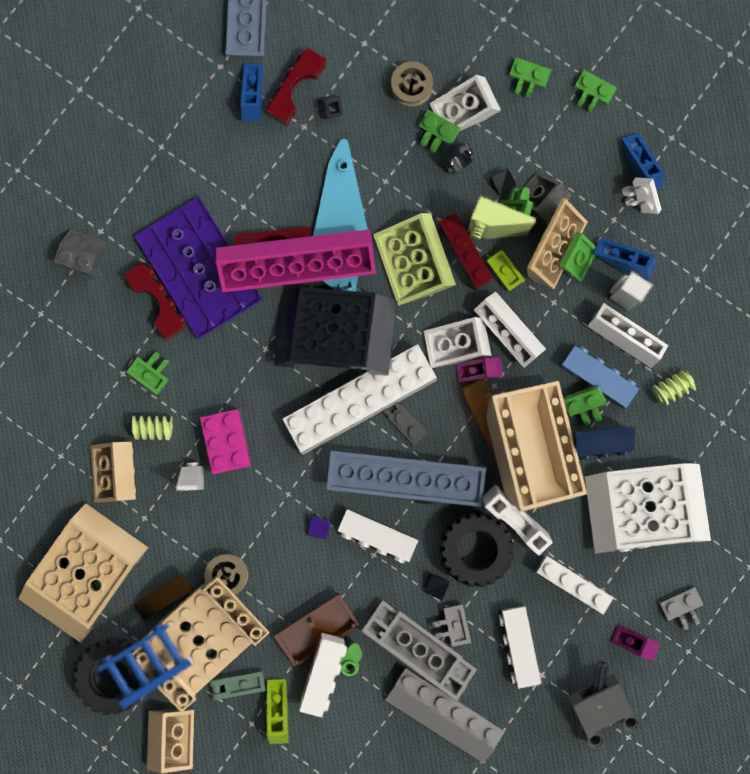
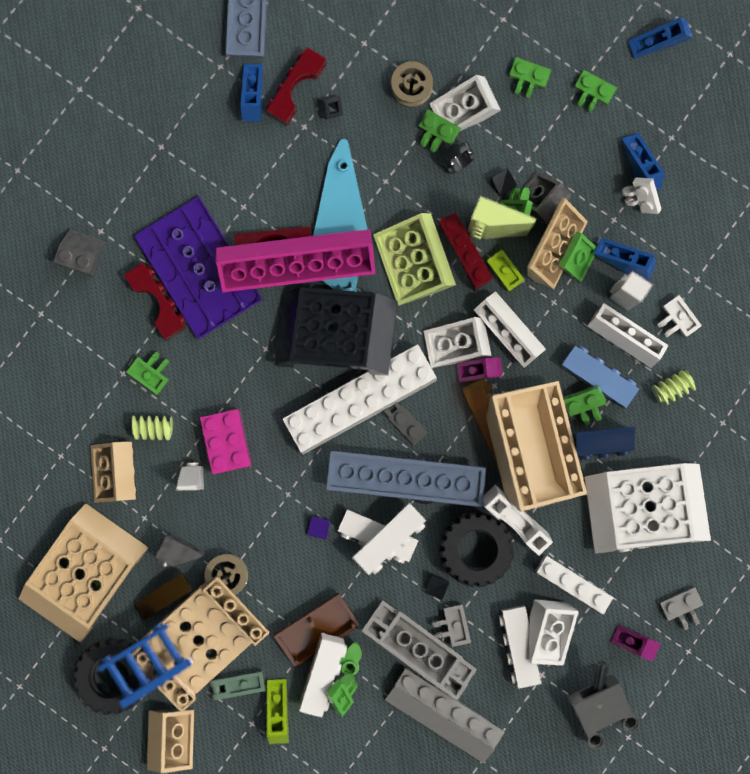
(175, 552): none -> flat silver slope
(341, 693): none -> bright green hinge
(389, 539): none -> white brick
(550, 631): none -> white slope
(661, 38): none -> blue slope
(681, 316): none -> white hinge

